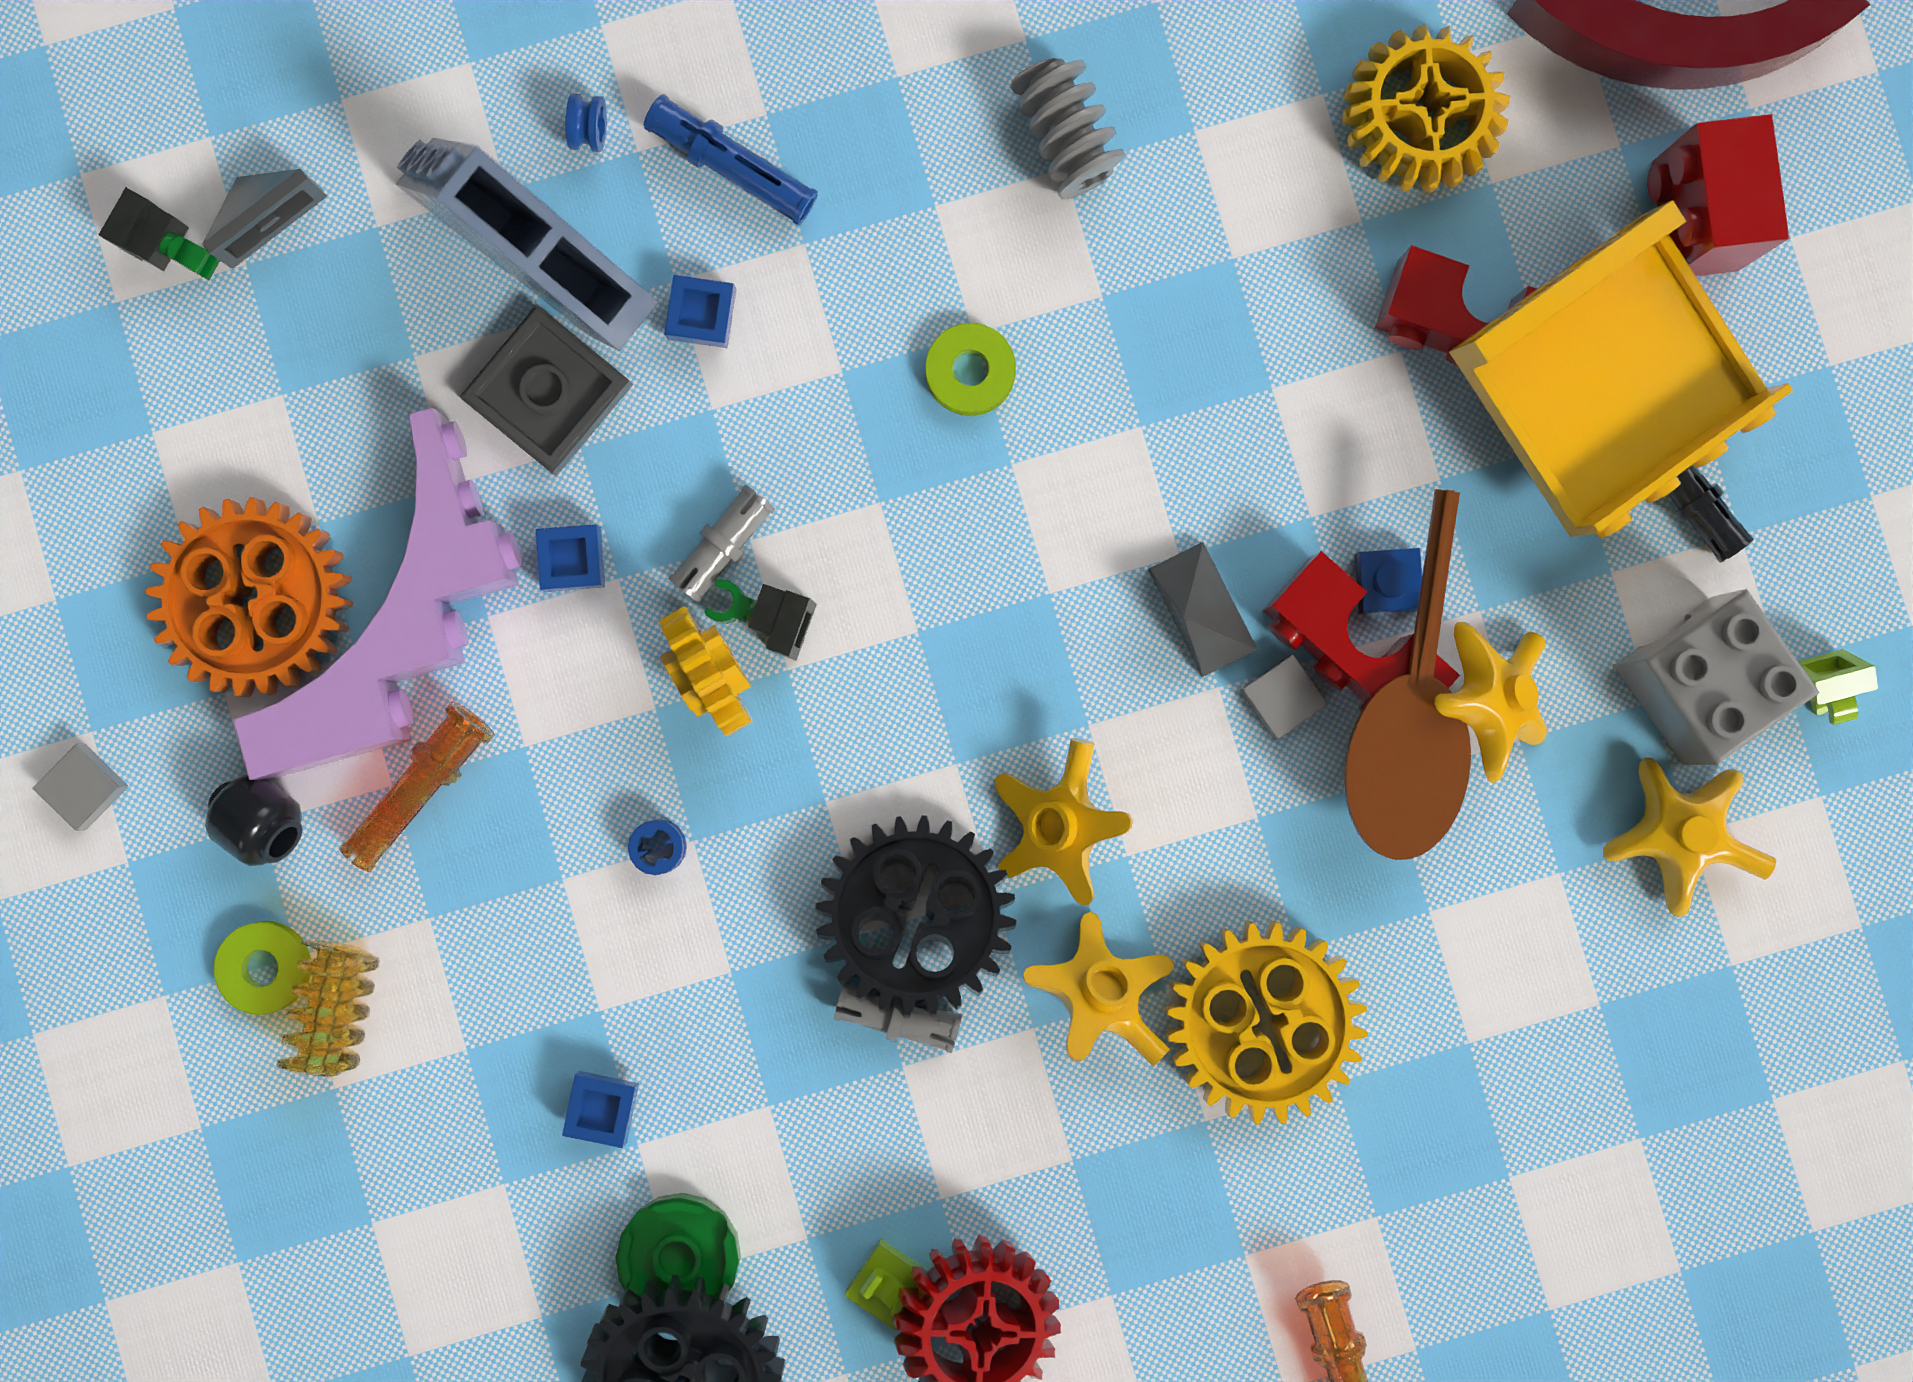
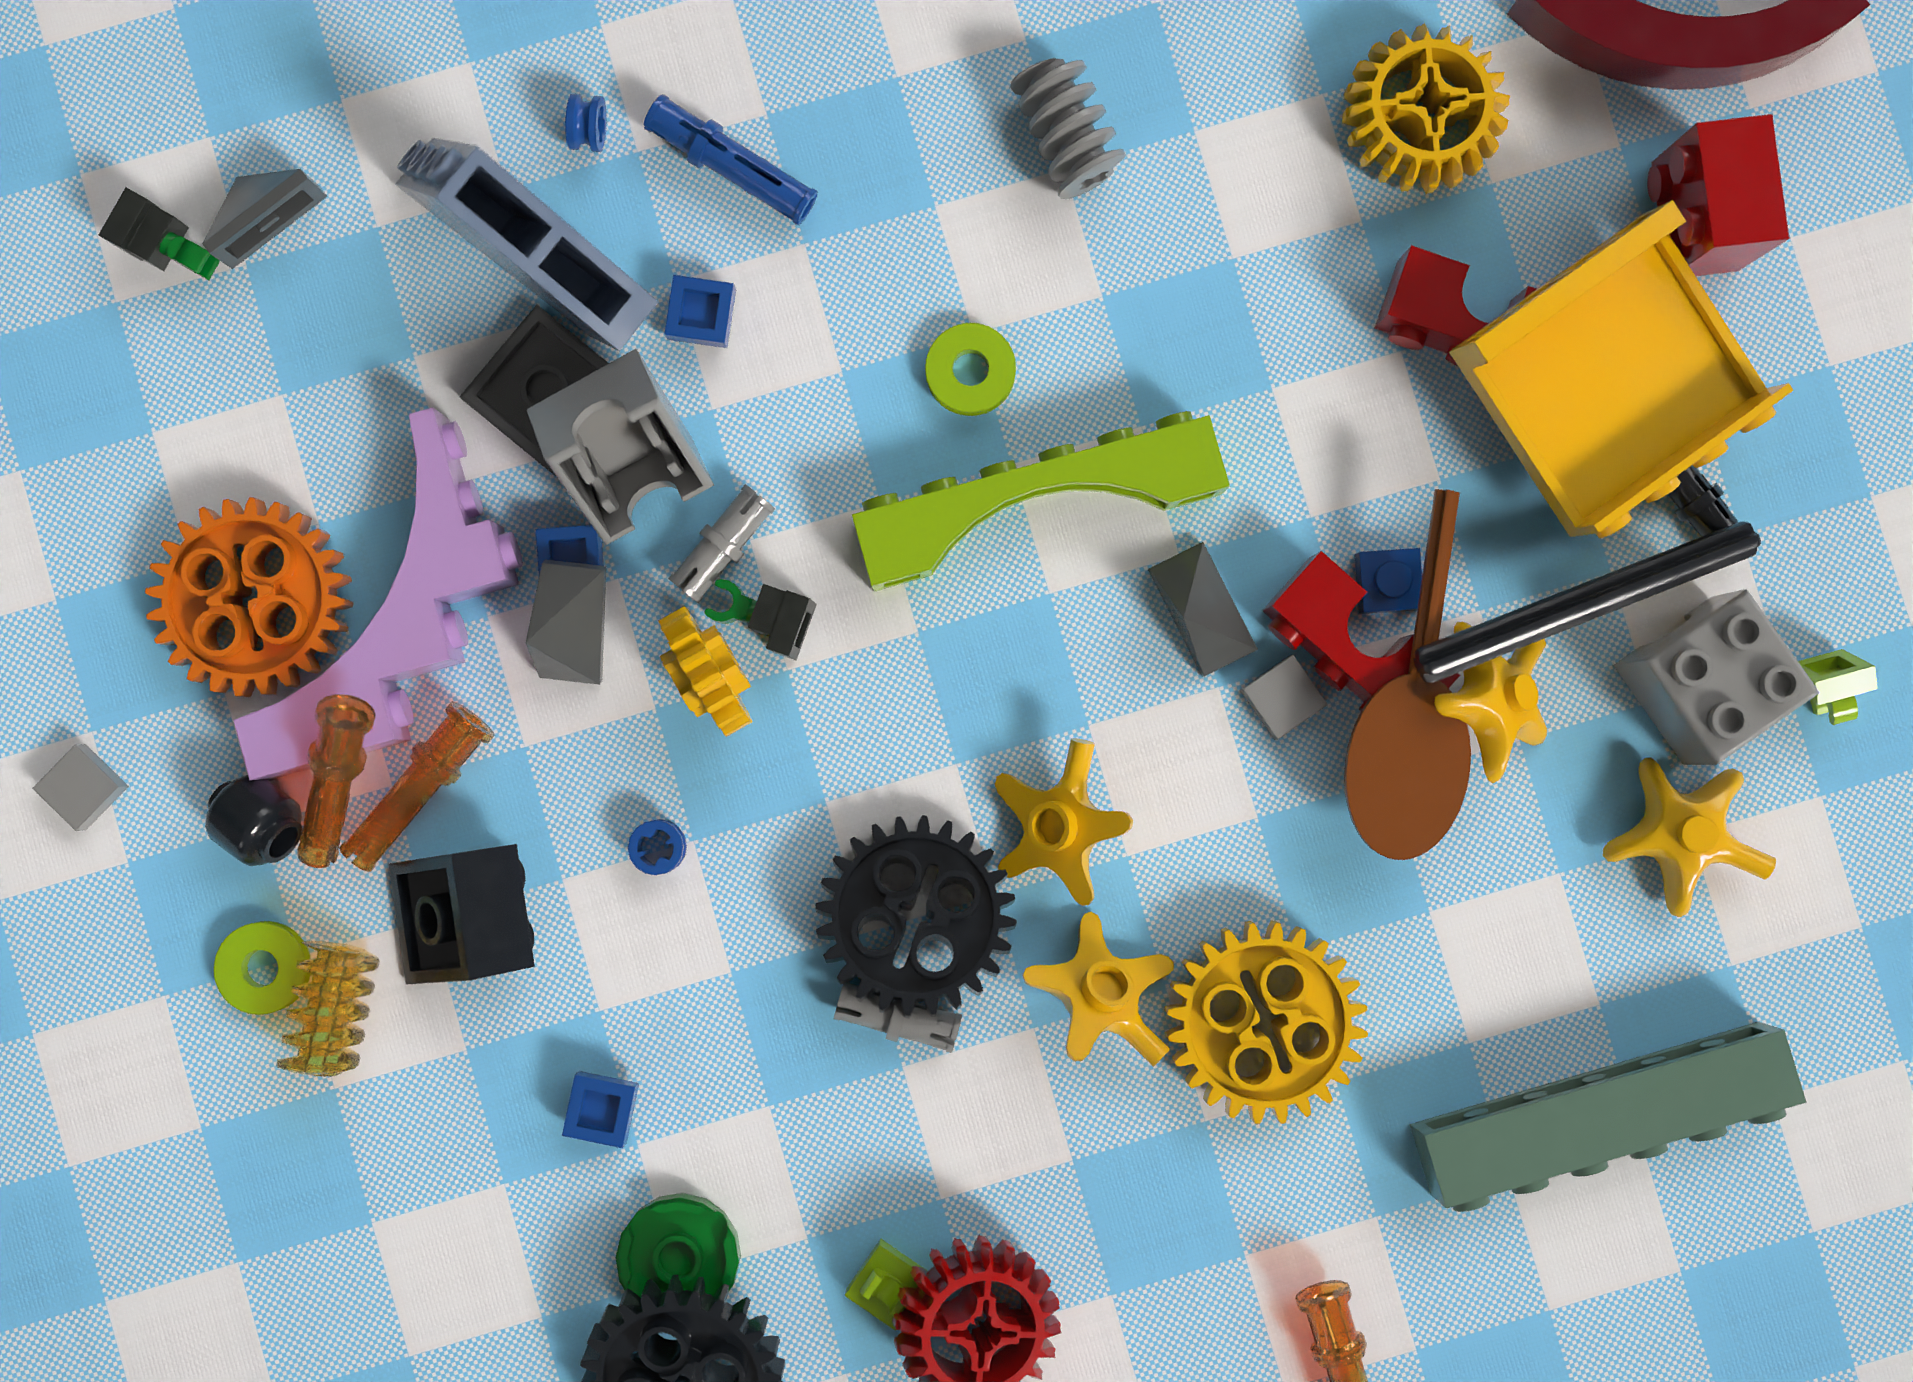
(335, 761): none -> clear orange pin
(462, 915): none -> black slope
(568, 622): none -> dark grey slope
(615, 442): none -> light grey piece
(1160, 467): none -> lime arch
(1586, 601): none -> black axle
(1608, 1115): none -> sand green brick

